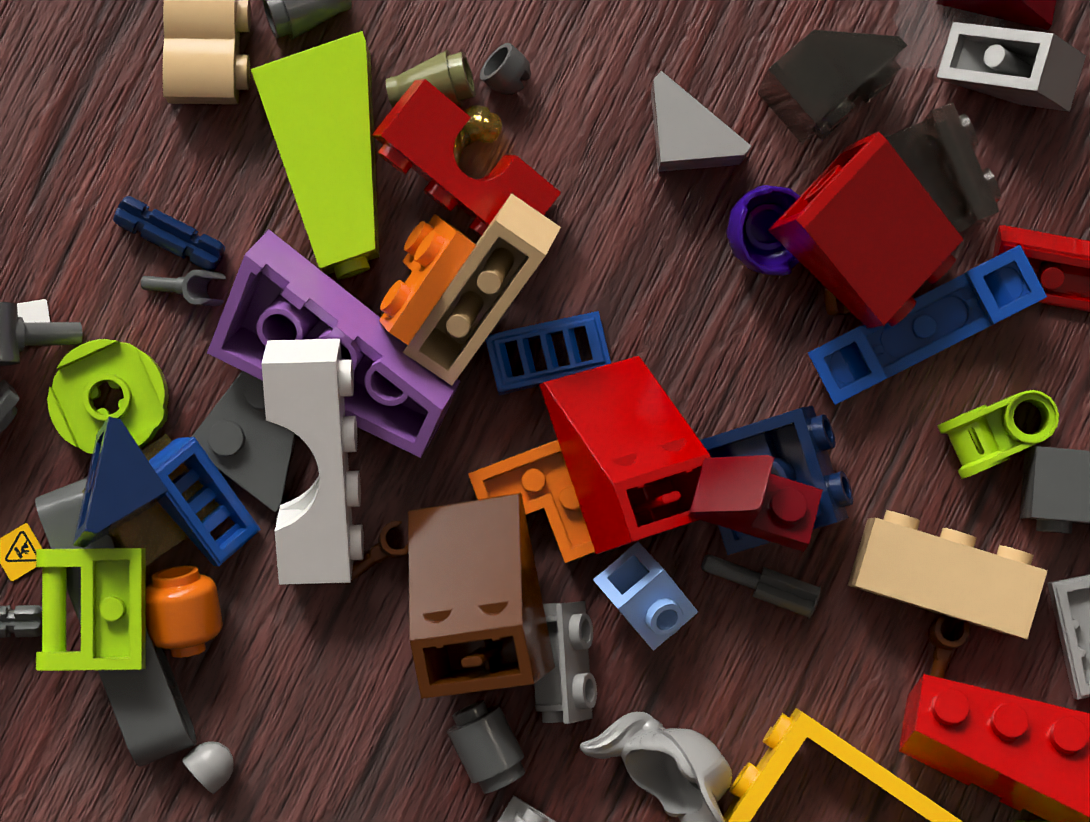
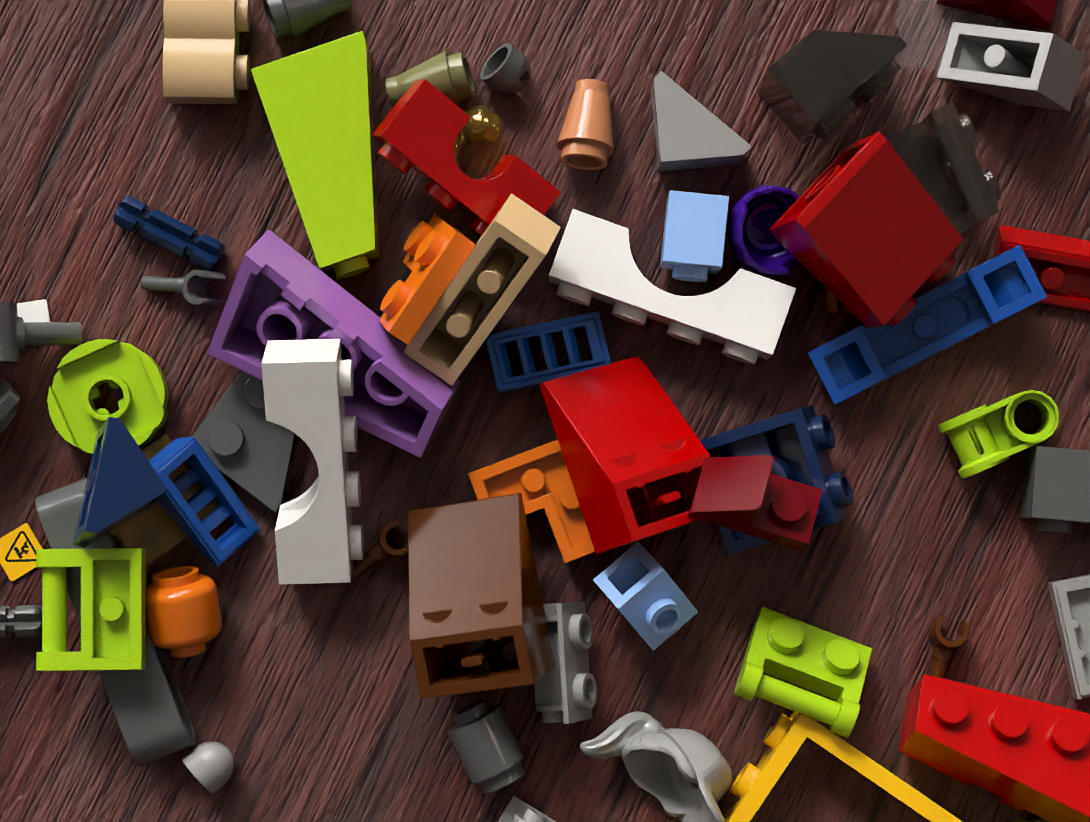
(587, 128): none -> nougat cone
(599, 265): none -> white arch
(694, 235): none -> light blue brick
(768, 585): dark grey axle -> none
(809, 660): none -> lime plate
(948, 574): tan brick -> none

